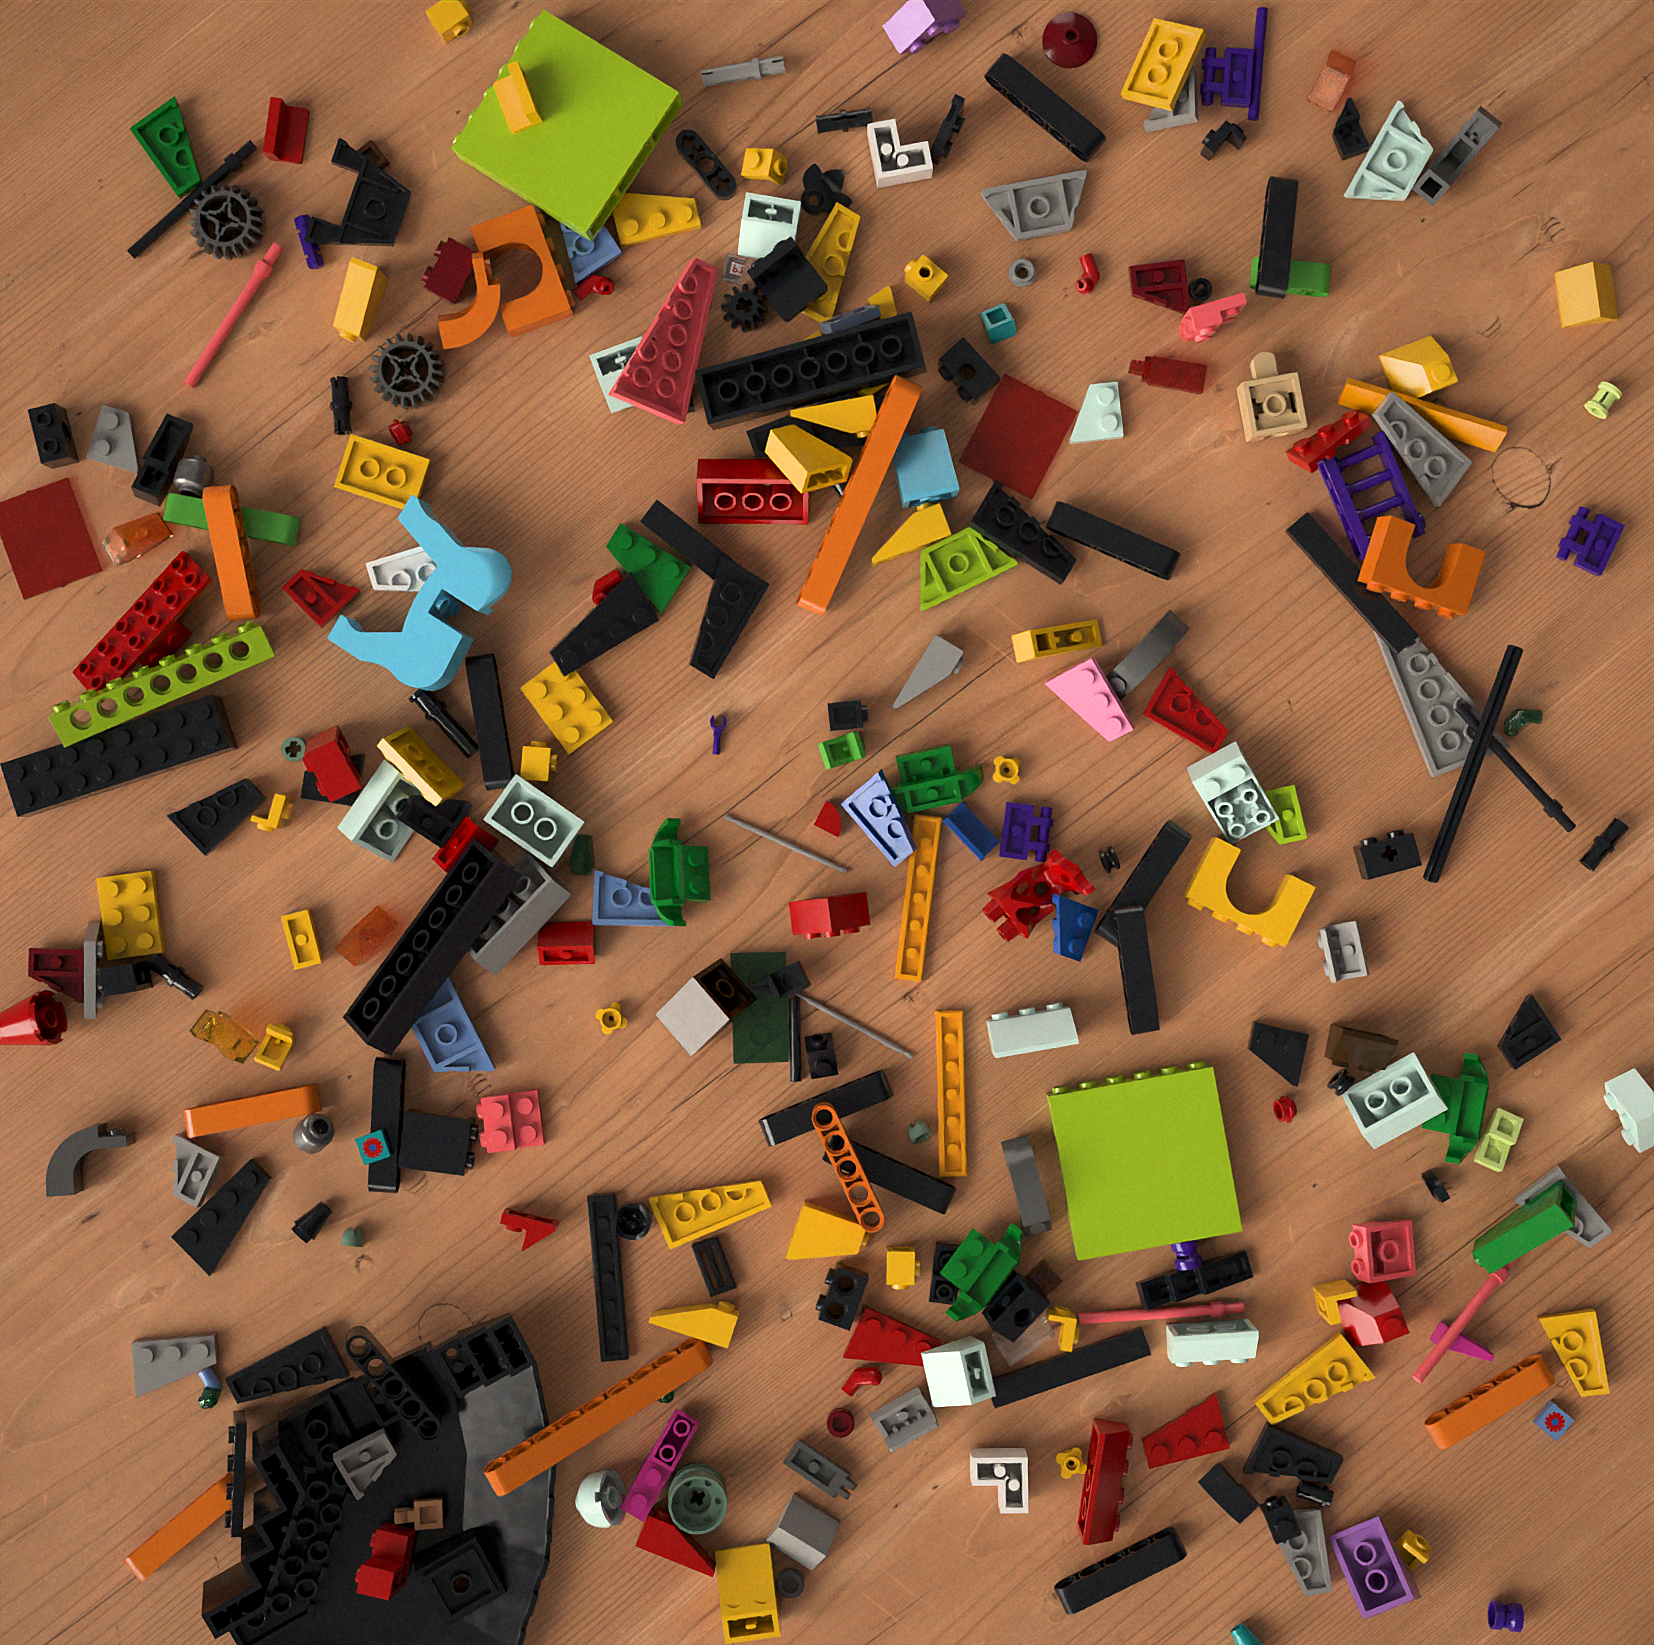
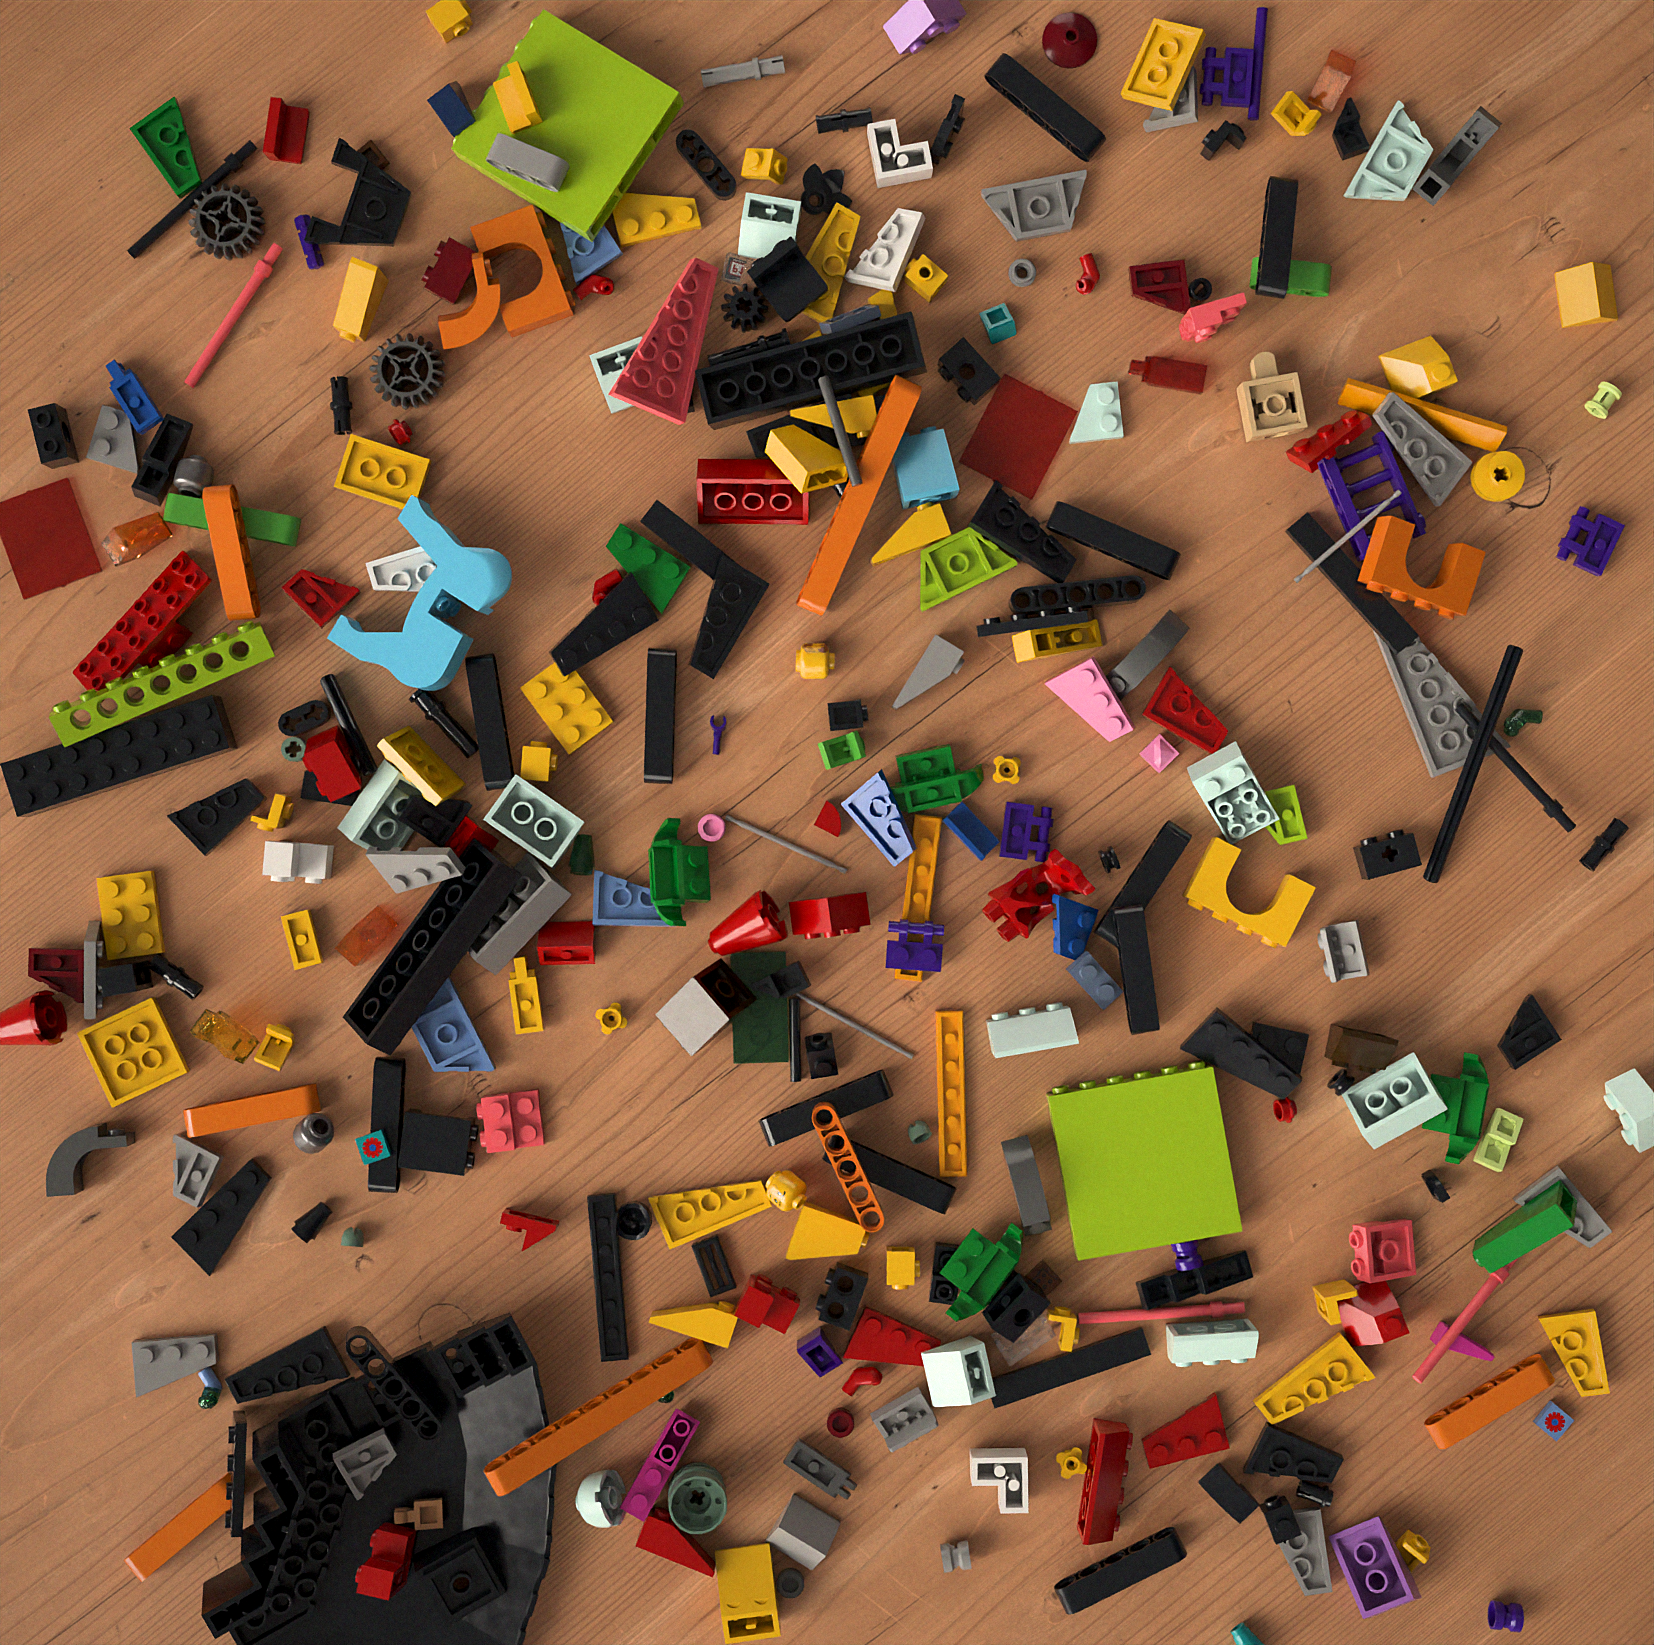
(133, 398): none -> blue hinge
(133, 1052): none -> yellow plate
(294, 859): none -> white brick
(302, 712): none -> black beam
(348, 724): none -> black axle
(415, 868): none -> light grey wing
(452, 108): none -> dark blue slope
(525, 998): none -> yellow hinge
(527, 162): none -> light grey beam
(660, 715): none -> black beam
(711, 827): none -> bright pink tile
(749, 926): none -> red cone
(762, 344): none -> black pin
(767, 1304): none -> red brick
(786, 1190): none -> yellow head
(814, 661): none -> yellow head
(818, 1352): none -> dark purple slope
(840, 431): none -> dark grey bar
(888, 257): none -> white wing
(914, 955): none -> dark purple plate
(955, 1556): none -> light grey wheel
(1045, 619): none -> black wing
(1089, 589): none -> black beam
(1094, 980): none -> sand blue plate
(1158, 753): none -> bright pink tile
(1236, 1051): none -> black wing
(1295, 115): none -> yellow bracket
(1347, 536): none -> light grey piece
(1511, 477): none -> yellow piece

